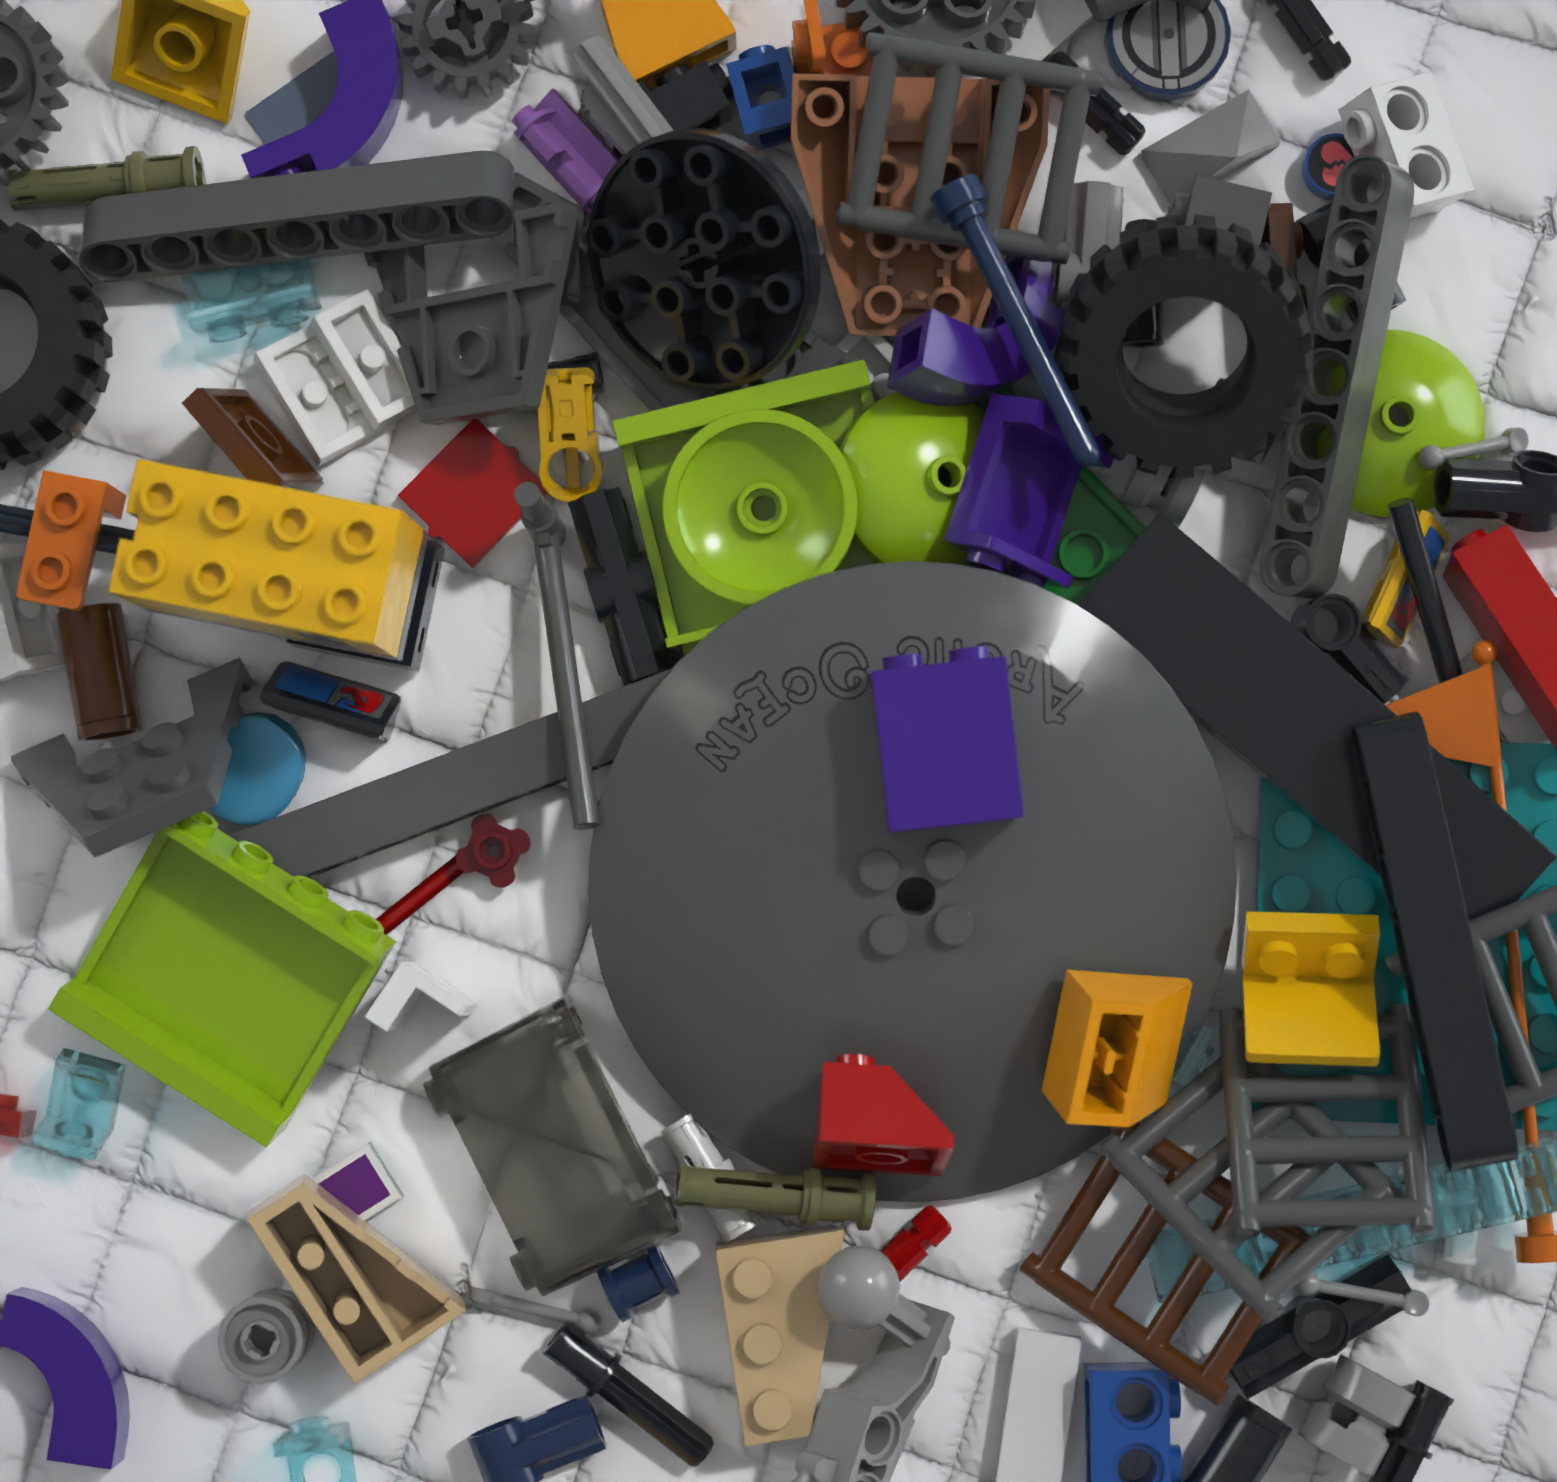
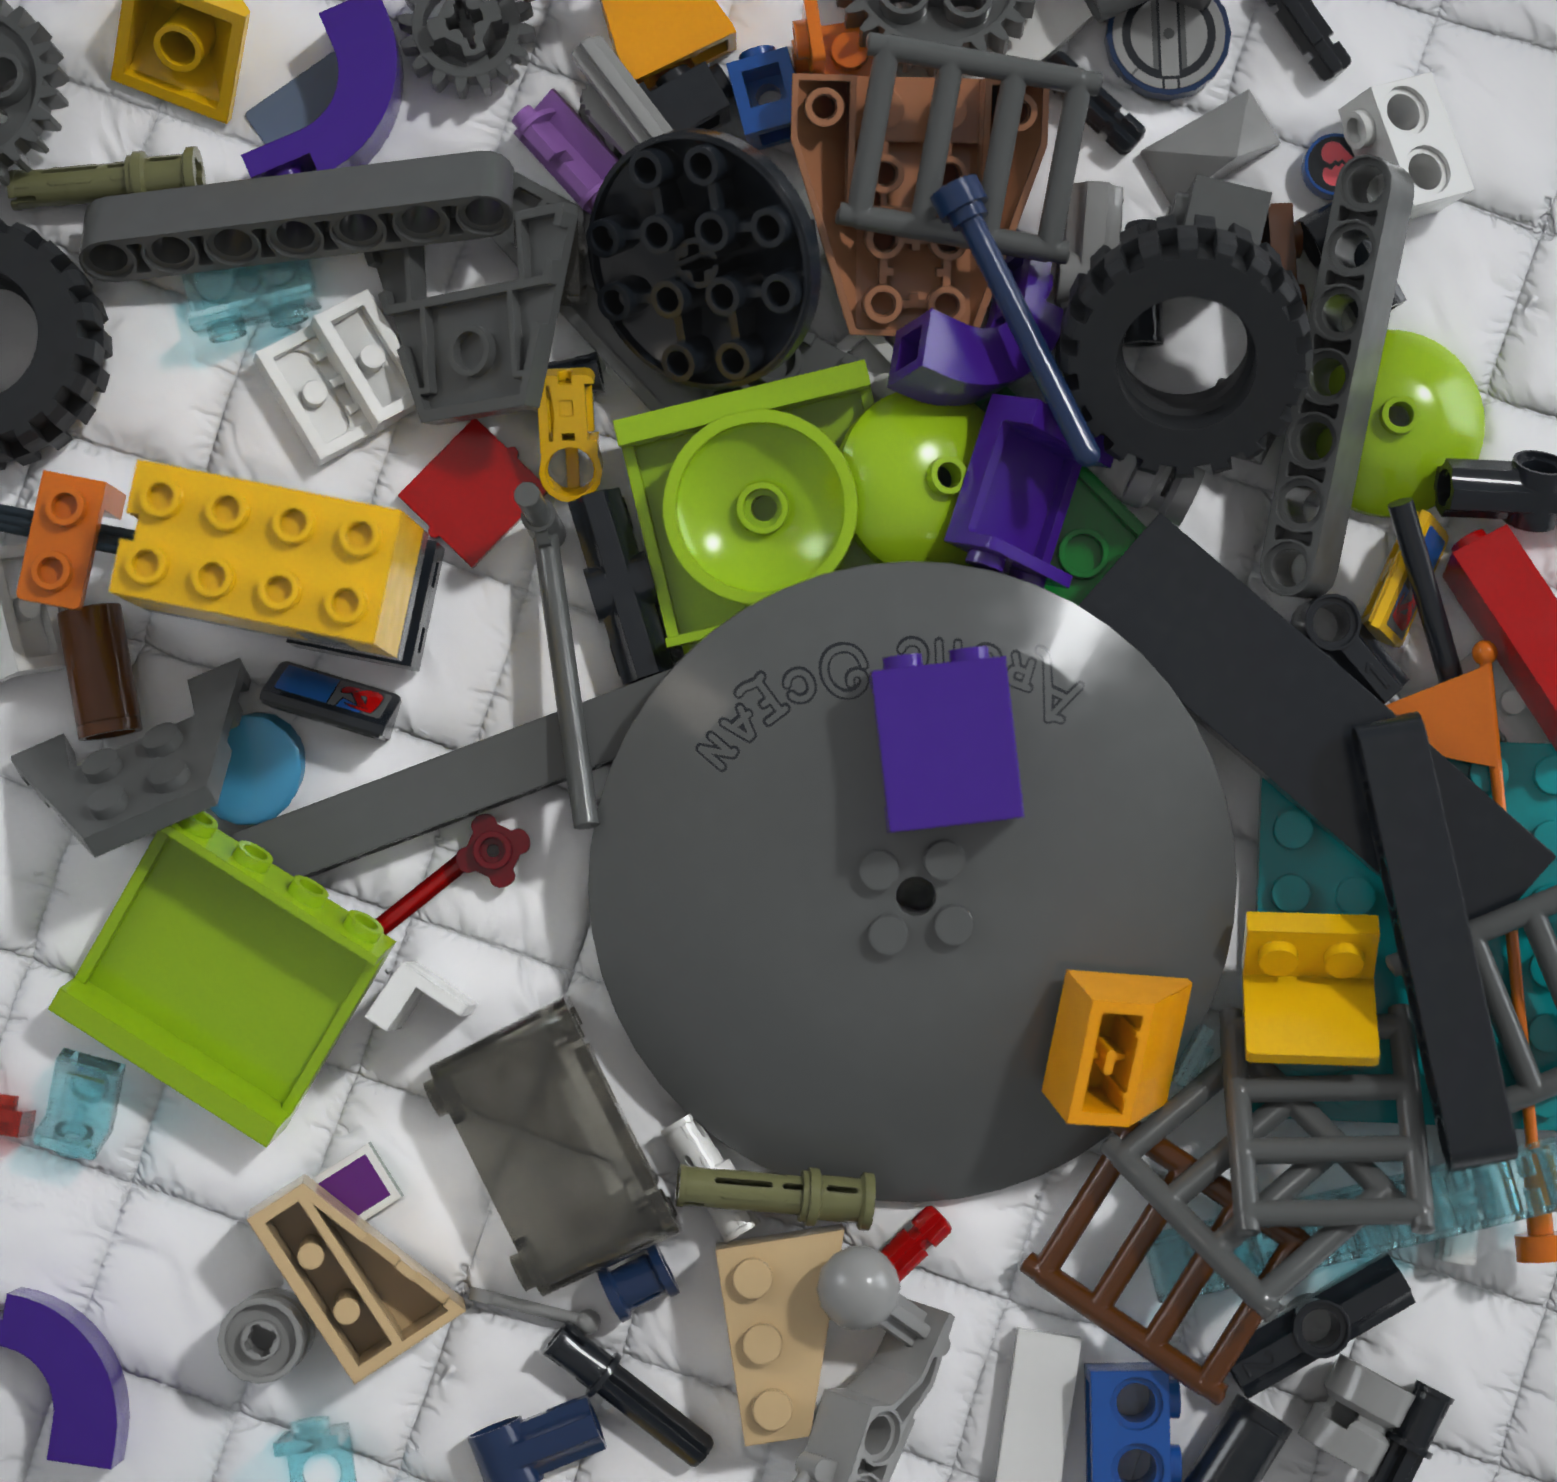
(251, 438): reddish brown plate -> none
(875, 1122): red slope -> none
(1412, 1301): light grey hinge -> none
(1512, 441): light grey hinge -> none

